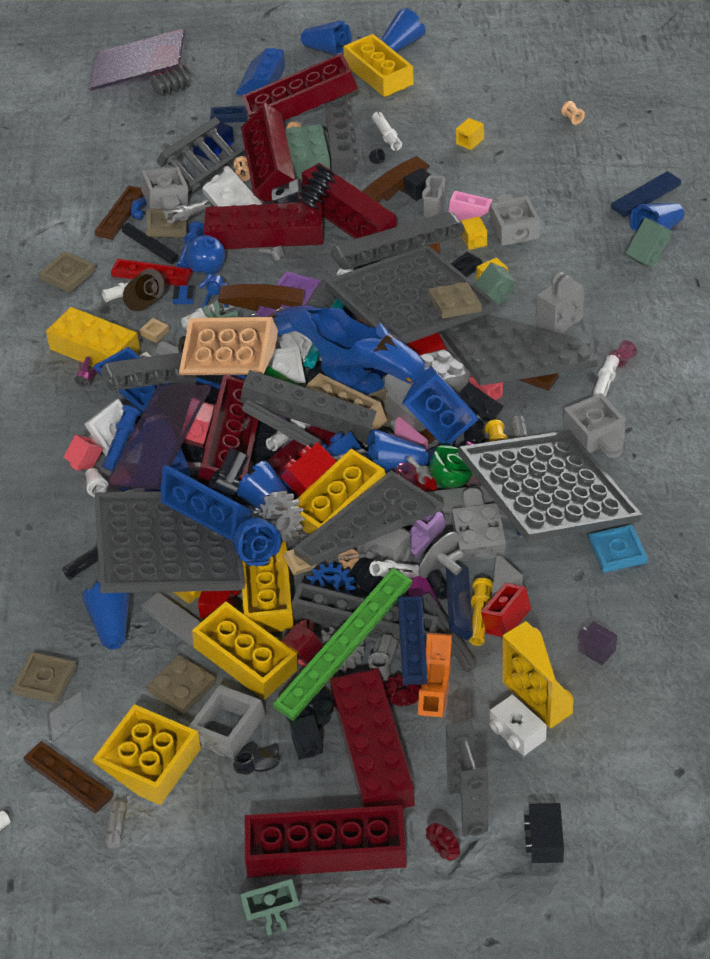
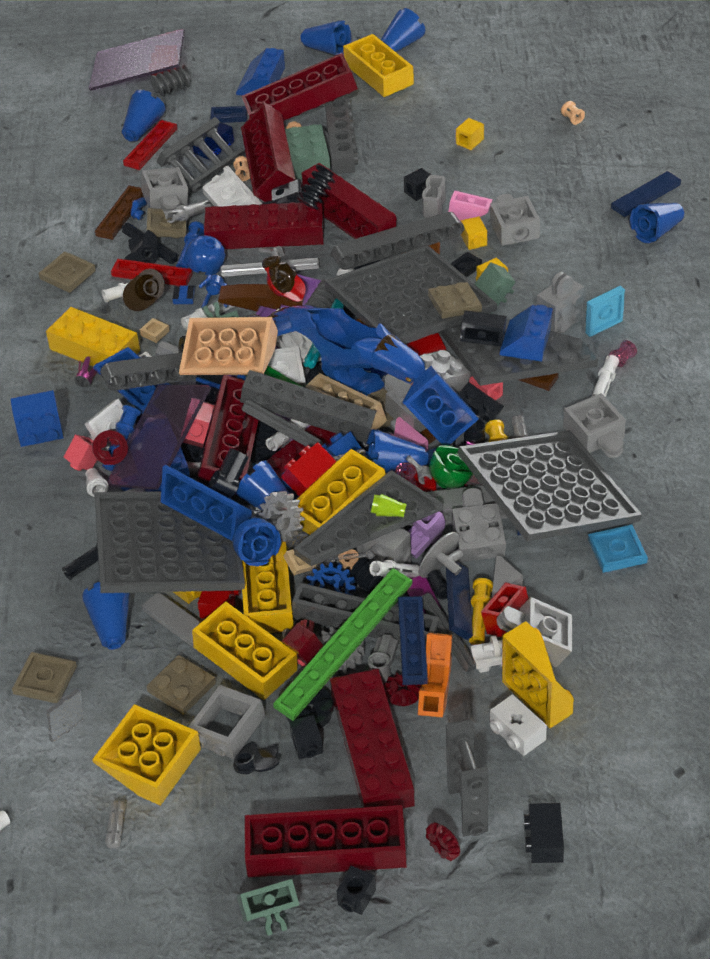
(36, 418): none -> blue brick
(68, 777): reddish brown tile -> none
(115, 439): none -> dark red gear
(141, 114): none -> blue cone
(142, 248): none -> black plate
(150, 144): none -> red tile
(256, 268): none -> light grey axle
(283, 279): none -> dark brown hair
(356, 881): none -> black brick
(377, 156): black hinge -> none
(387, 506): none -> lime cone
(389, 134): white pin -> none
(393, 180): reddish brown slope -> none
(483, 328): none -> black brick
(487, 654): none -> white hips
(528, 333): none -> blue slope
(550, 621): none -> light grey brick
(597, 642): clear purple brick -> none
(605, 311): none -> medium azure tile
(649, 242): sand green brick -> none

